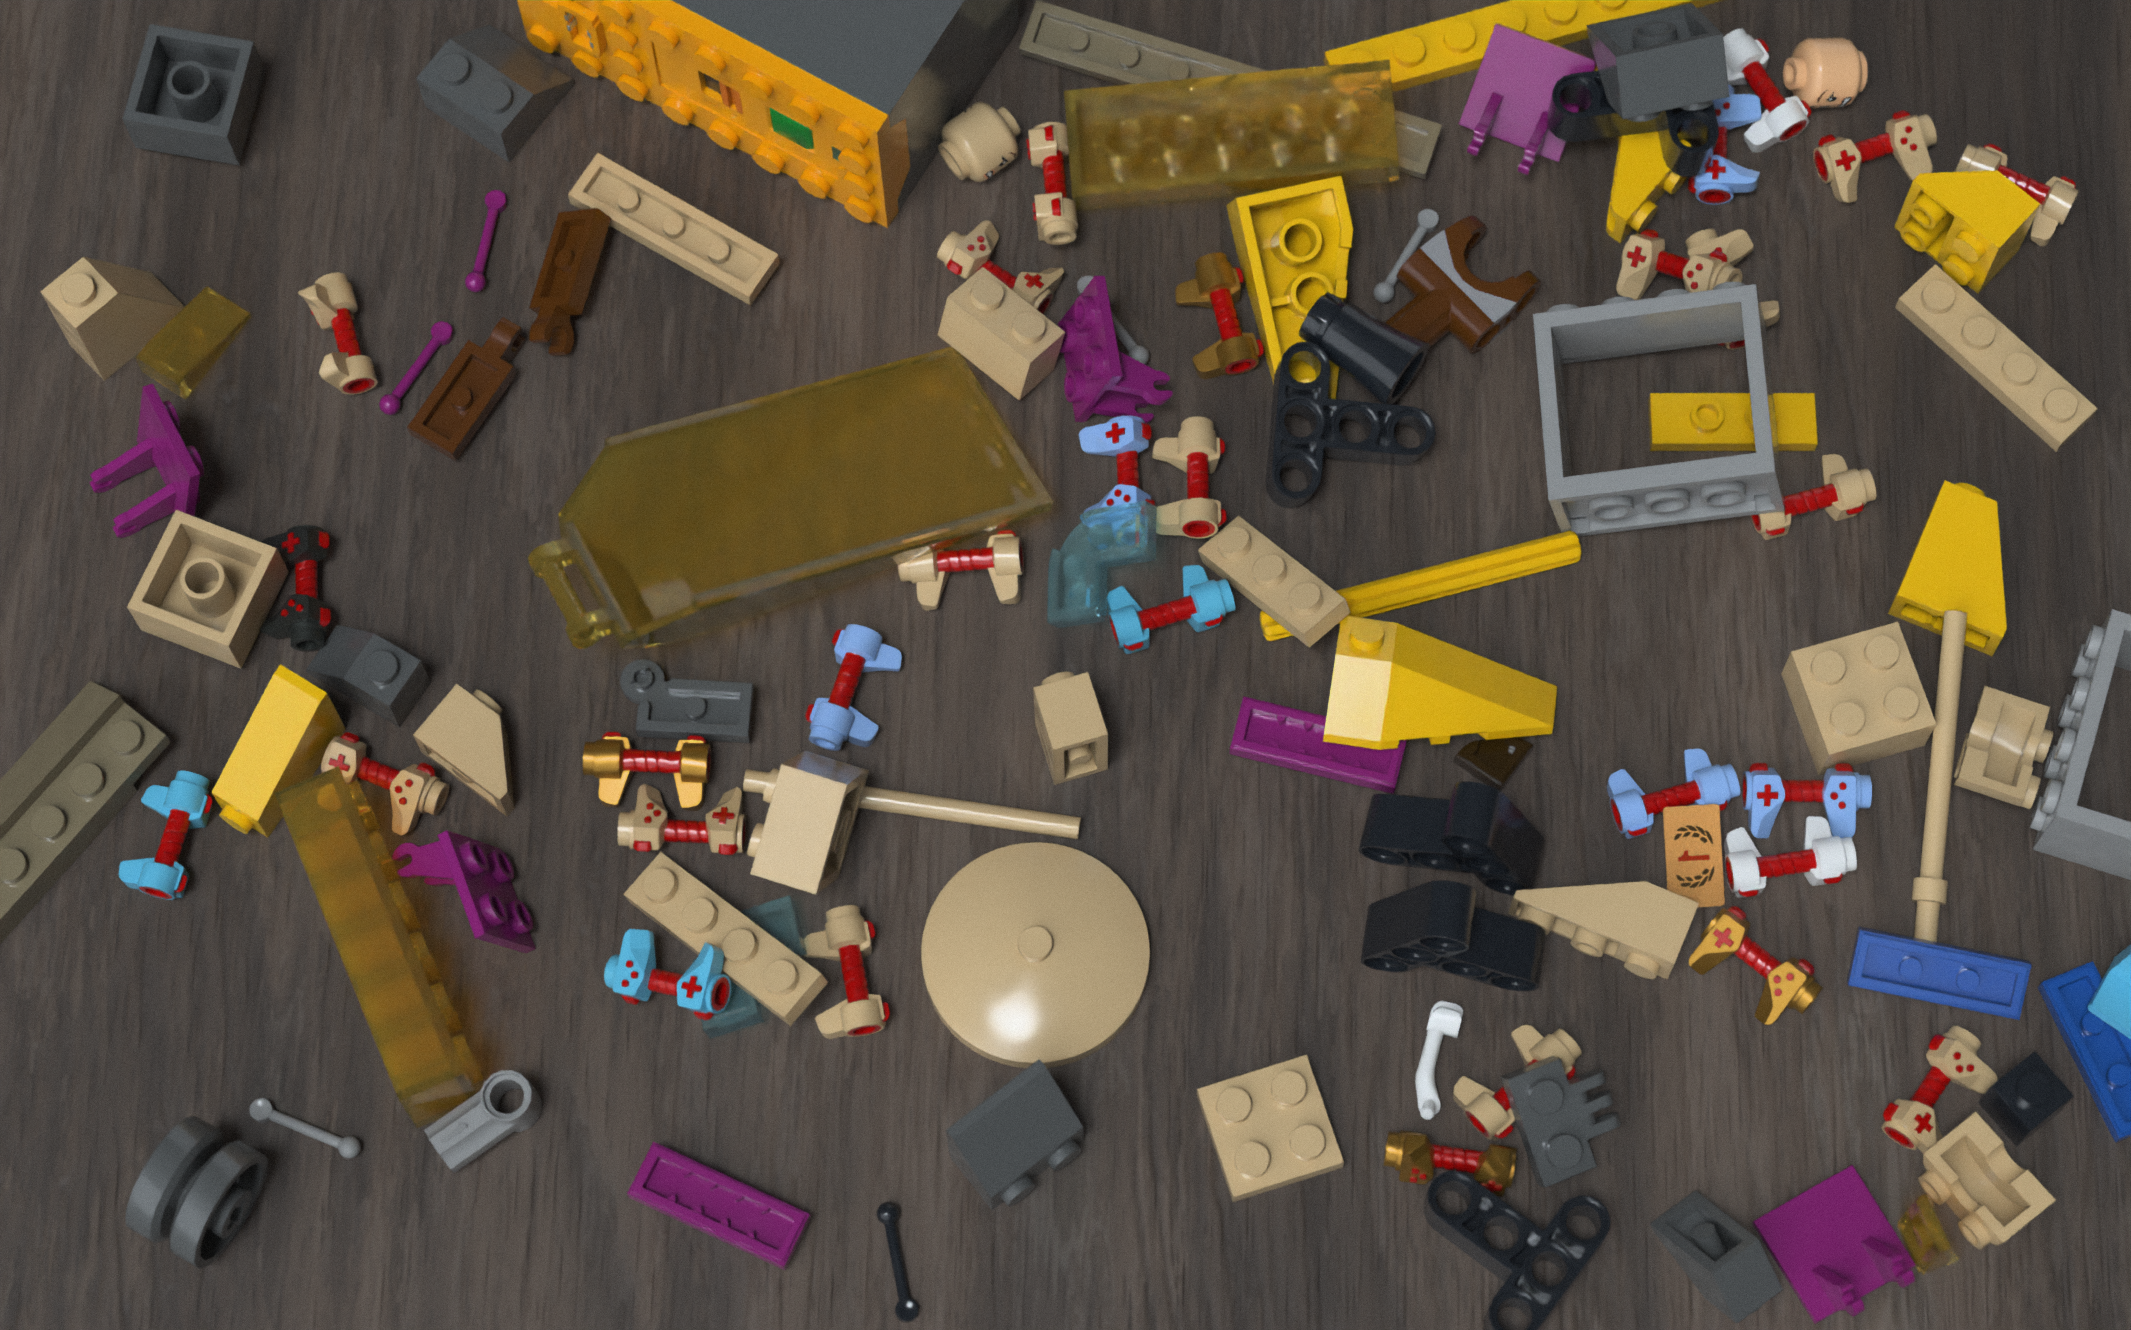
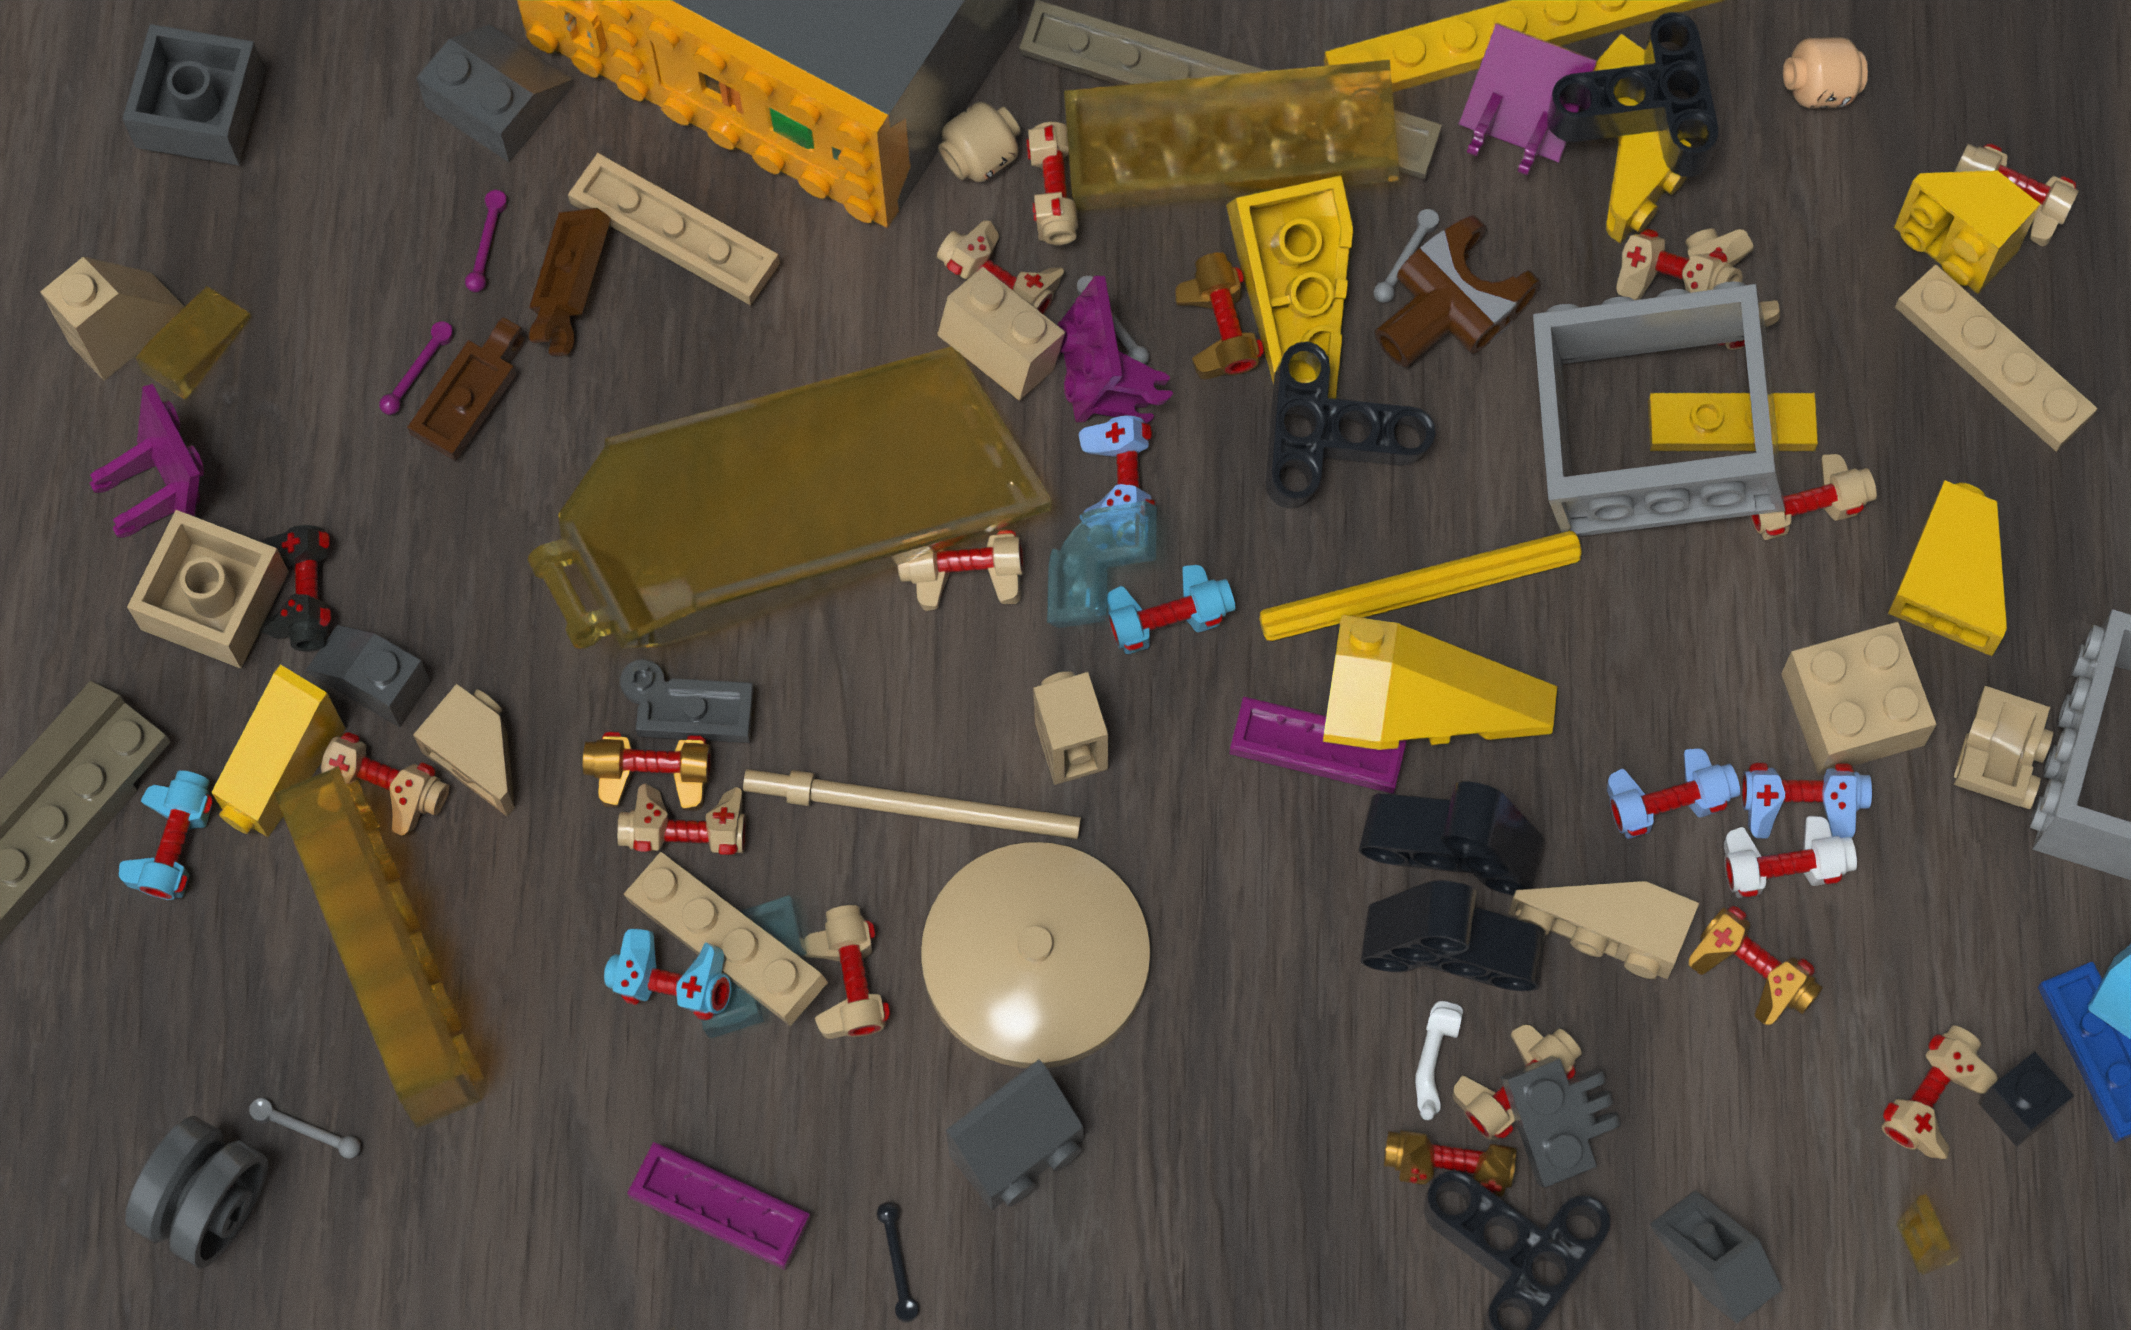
(333, 306): tan piece -> none
(478, 1122): light grey piece -> none
(483, 883): magenta plate -> none
(807, 821): tan brick -> none
(832, 718): light blue piece -> none
(1197, 454): tan piece -> none
(1269, 1128): tan plate -> none
(1274, 581): tan plate -> none
(1364, 347): black plant -> none
(1494, 759): dark brown tile -> none
(1660, 62): dark grey slope -> none
(1694, 853): clear orange sticker -> none
(1723, 176): light blue piece -> none
(1746, 66): white piece -> none
(1835, 1246): magenta plate -> none
(1905, 137): tan piece -> none
(1929, 888): tan bar -> none
(1939, 973): blue tile -> none
(1982, 1183): tan cylinder -> none

